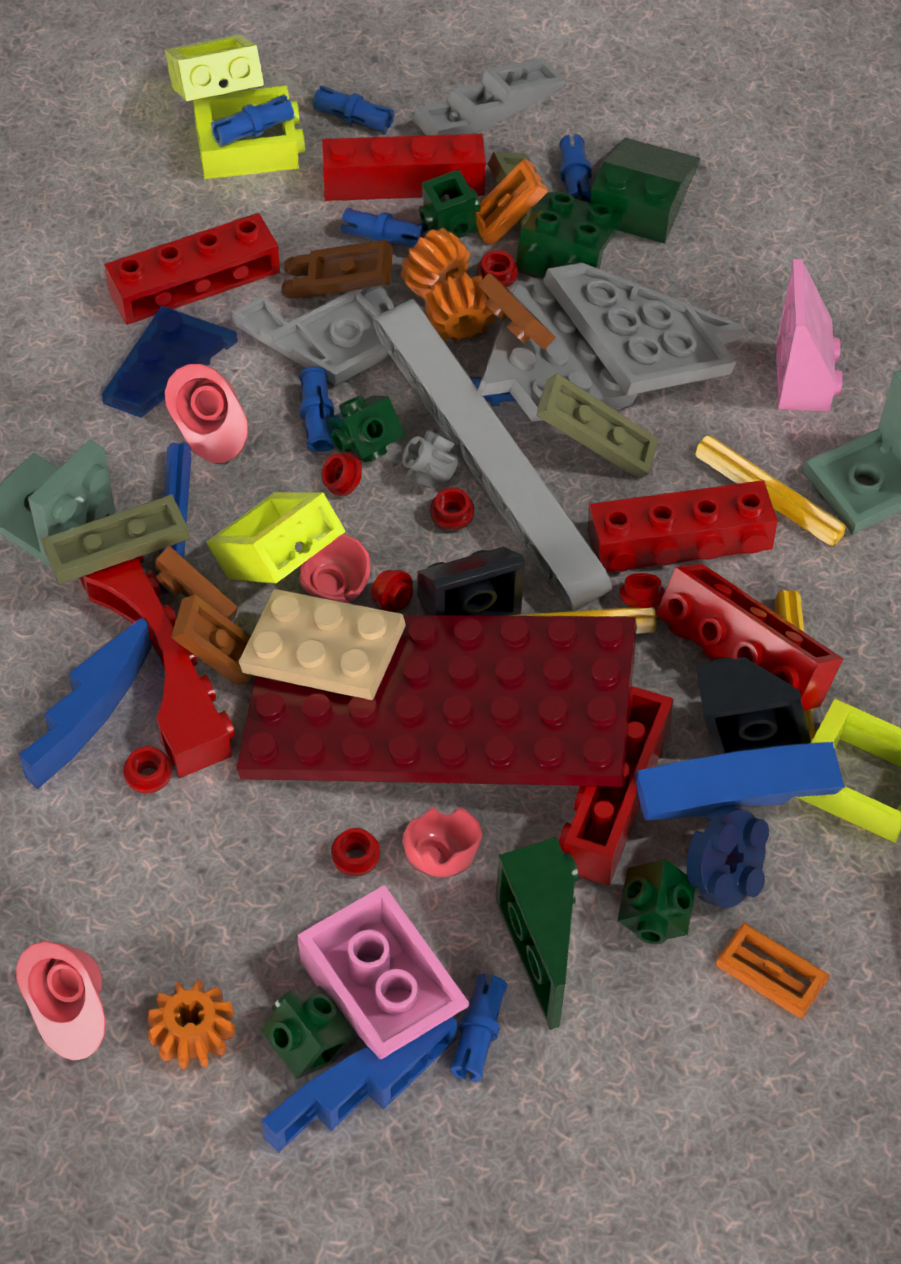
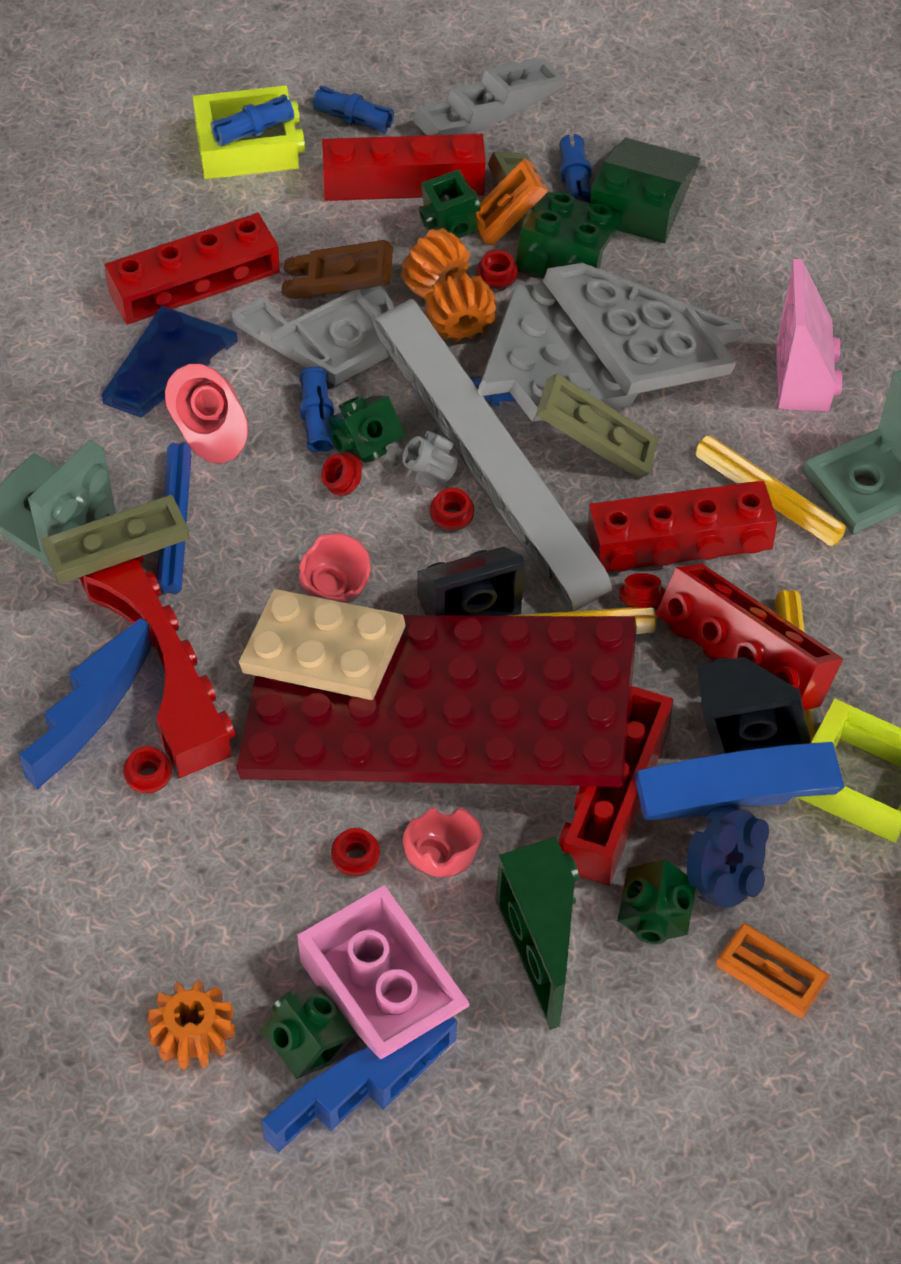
(63, 997): coral piece -> none
(180, 577): dark orange plate -> none
(200, 66): neon yellow window -> none
(211, 638): dark orange plate -> none
(264, 539): neon yellow window -> none
(382, 227): blue pin -> none
(392, 590): red plate -> none
(478, 1027): blue pin -> none
(524, 322): dark orange plate -> none

